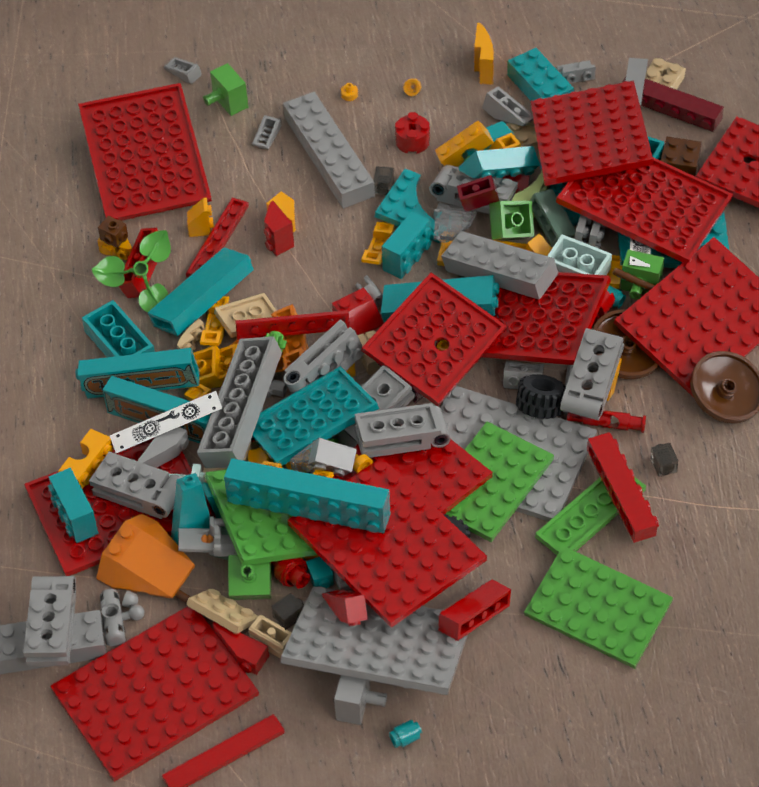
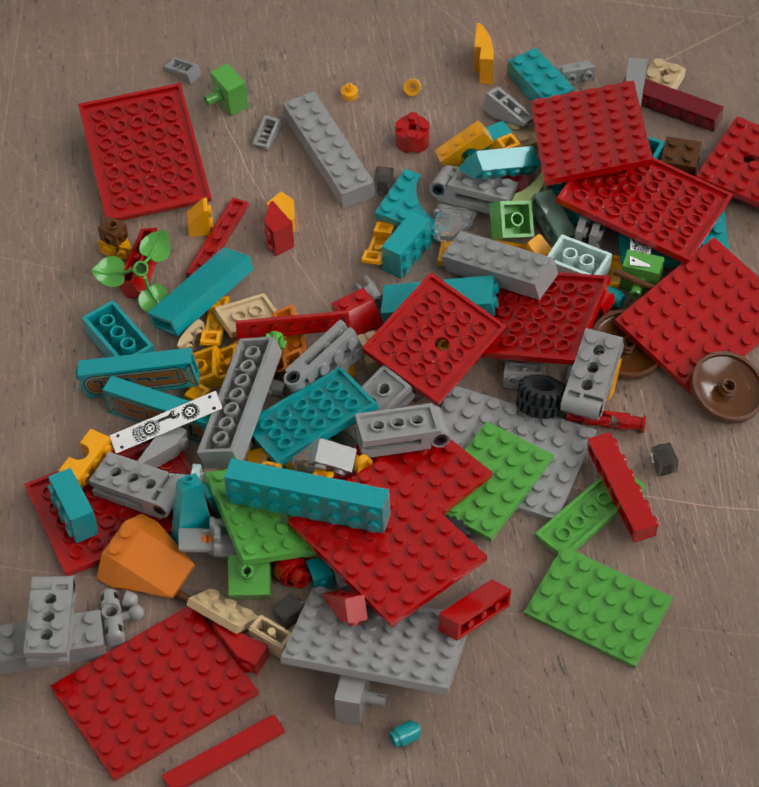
(478, 193): dark red brick -> none

